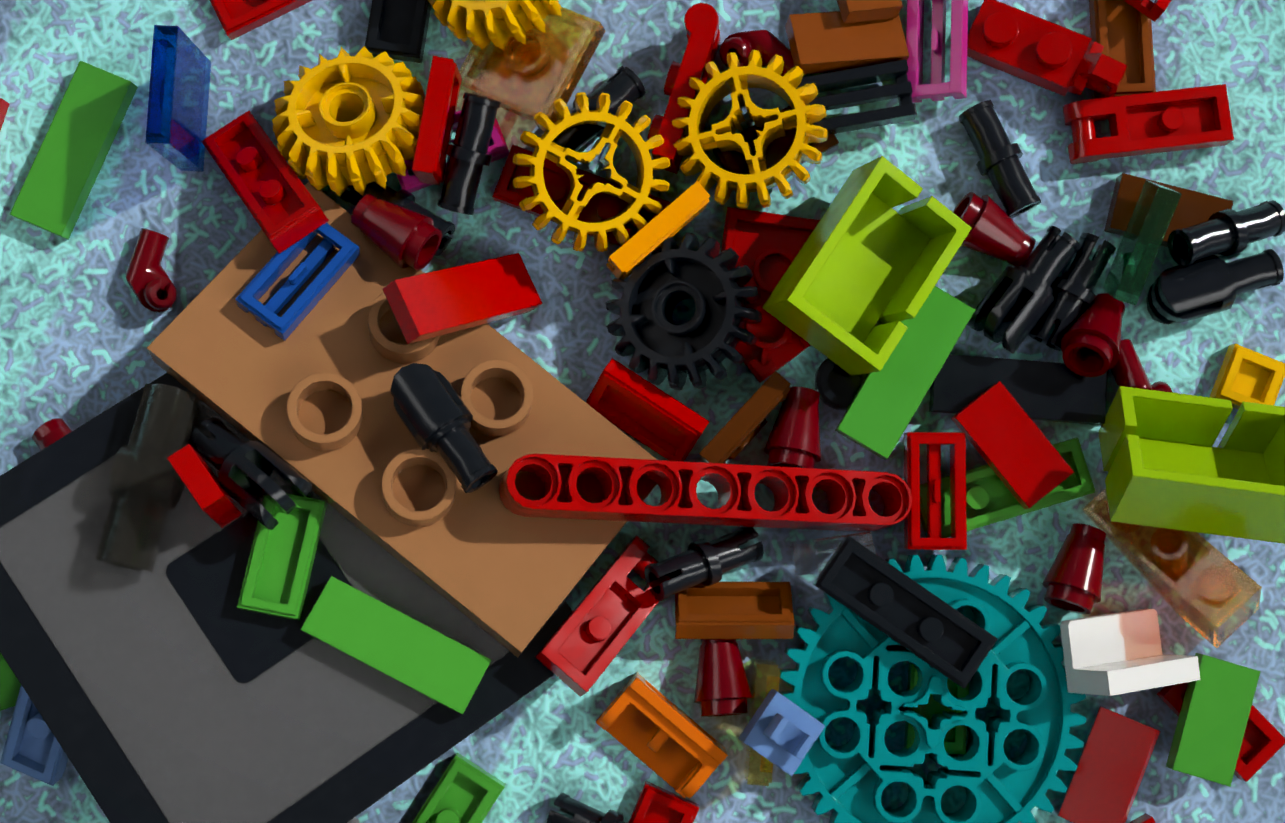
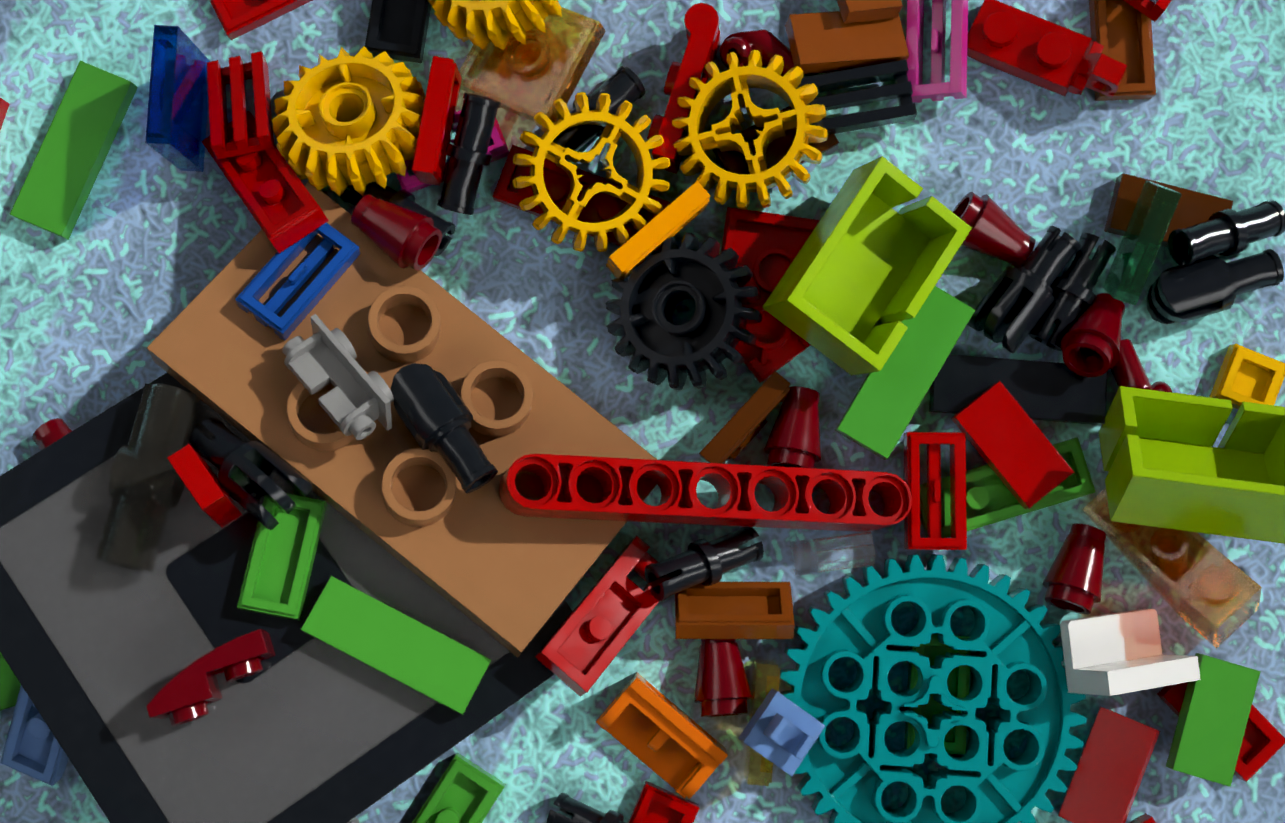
(146, 274): dark red arm -> none
(195, 686): none -> dark red slope
(236, 76): none -> red tile
(331, 359): none -> light grey hinge
(461, 297): red tile -> none
(646, 412): red tile -> none
(836, 385): black tile -> none
(905, 611): black tile -> none
(999, 159): black pin -> none
(1149, 123): red plate -> none

